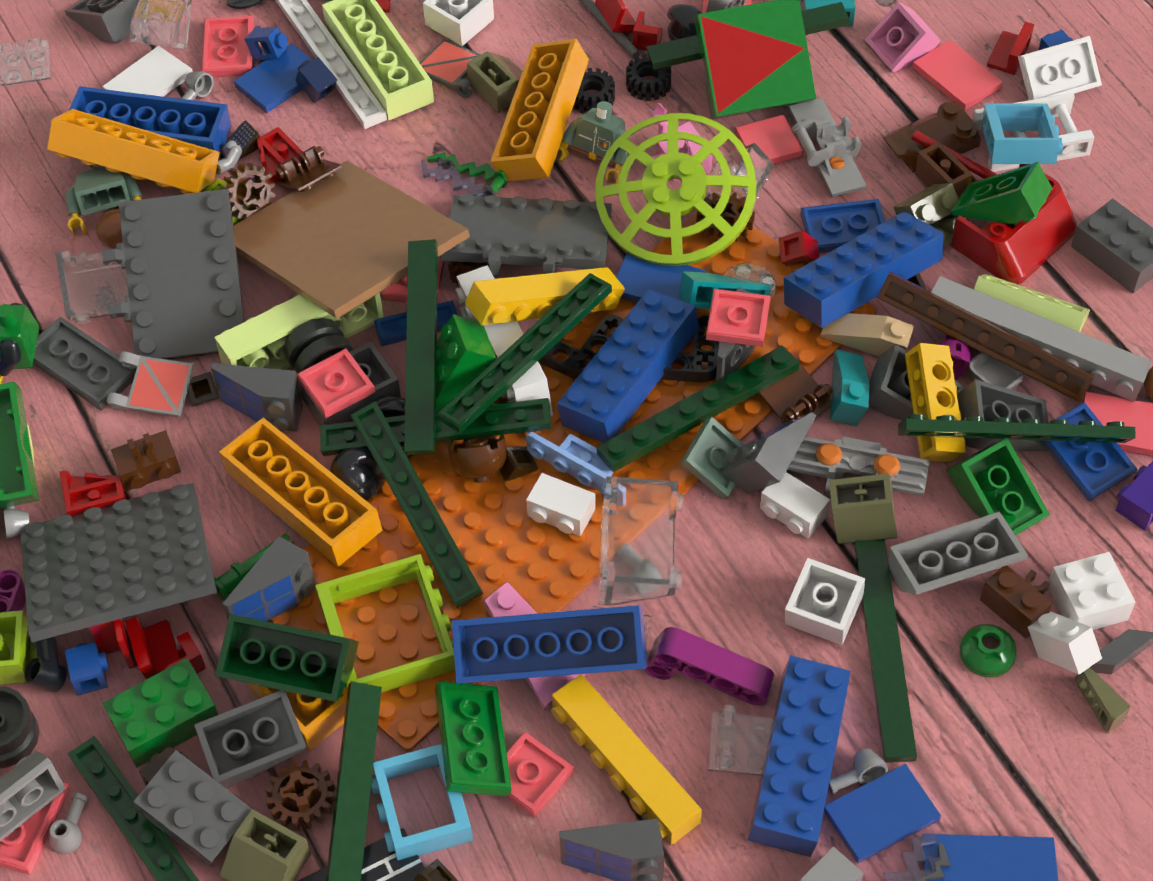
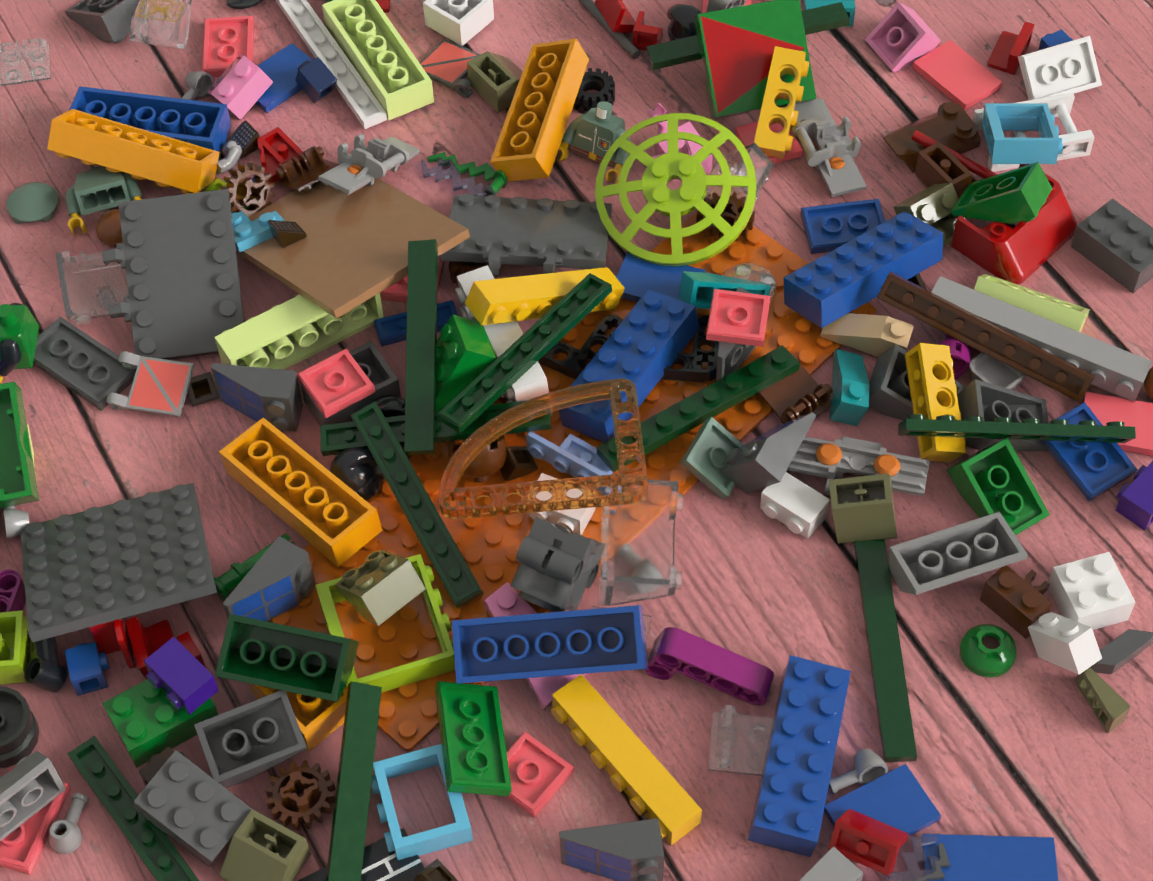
(32, 203): none -> sand green dish
(90, 491): red wing -> none
(145, 460): reddish brown brick -> none
(151, 75): white tile -> none
(181, 676): none -> dark purple brick
(240, 86): none -> bright pink slope
(250, 233): none -> medium azure plate
(272, 43): blue brick -> none
(286, 232): none -> dark brown slope
(314, 343): pearl dark grey wheel -> none
(367, 163): none -> light grey piece
(380, 586): none -> olive slope
(556, 566): none -> dark grey piece
(558, 487): none -> clear orange beam
(646, 87): black tyre -> none
(783, 62): none -> yellow brick
(797, 248): red panel -> none
(824, 601): white brick -> none
(867, 841): none -> red panel

